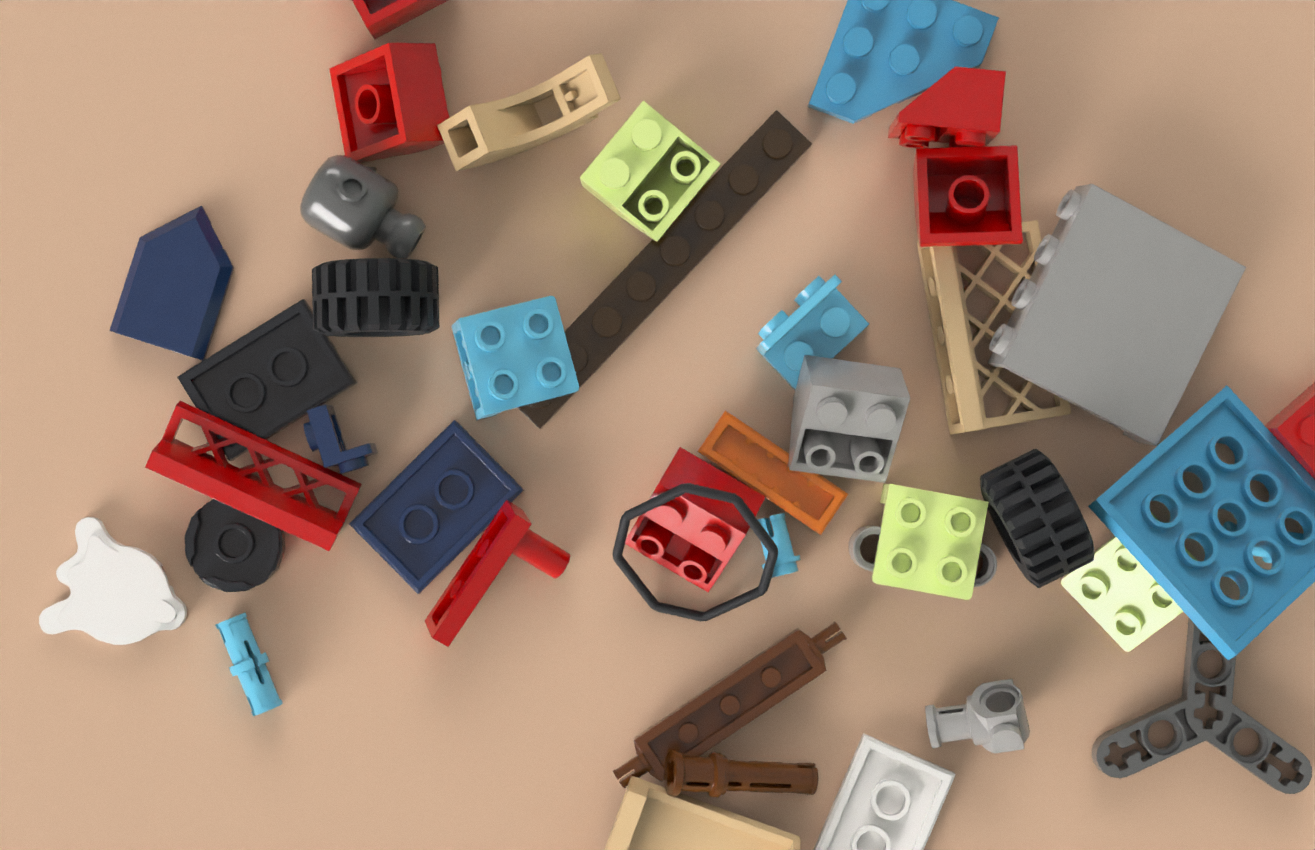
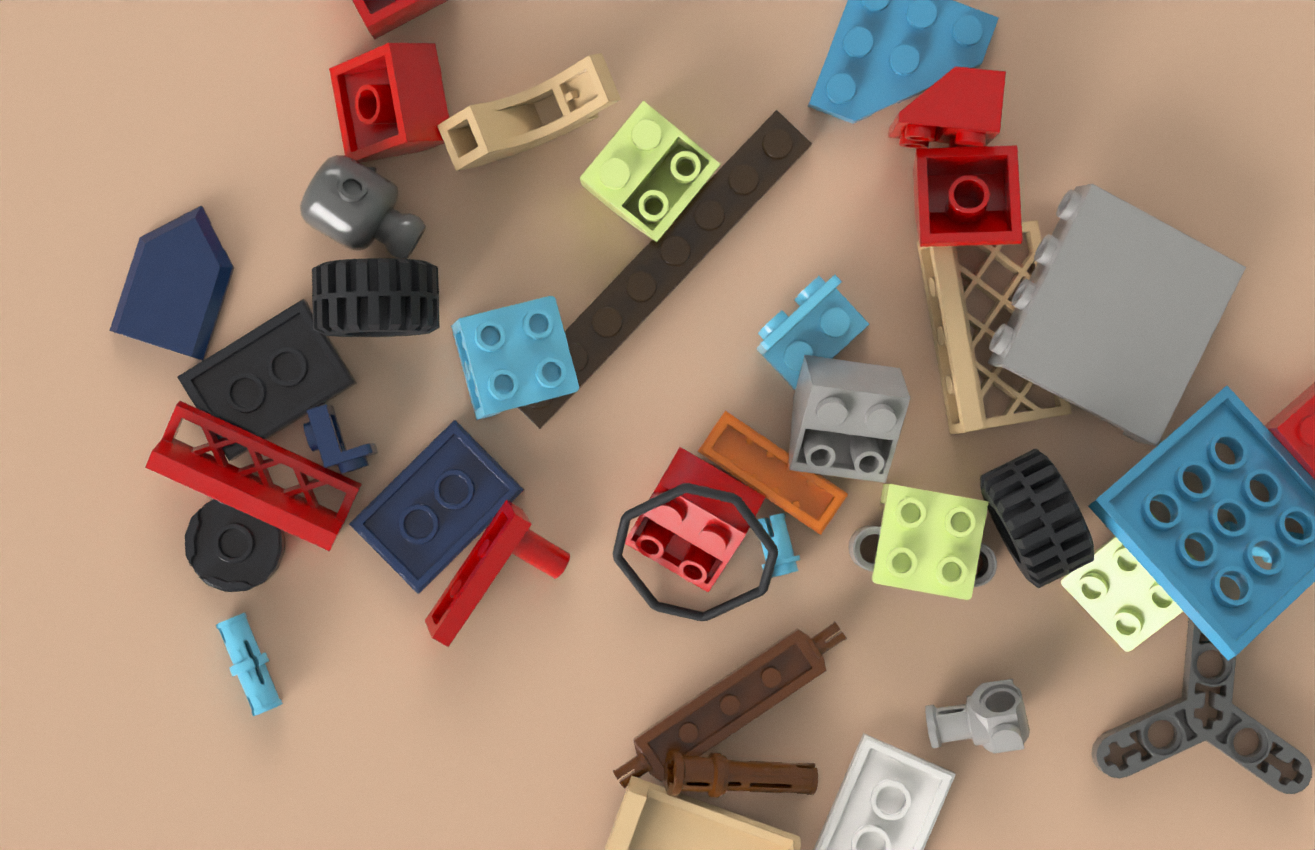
(114, 589): white tile -> none

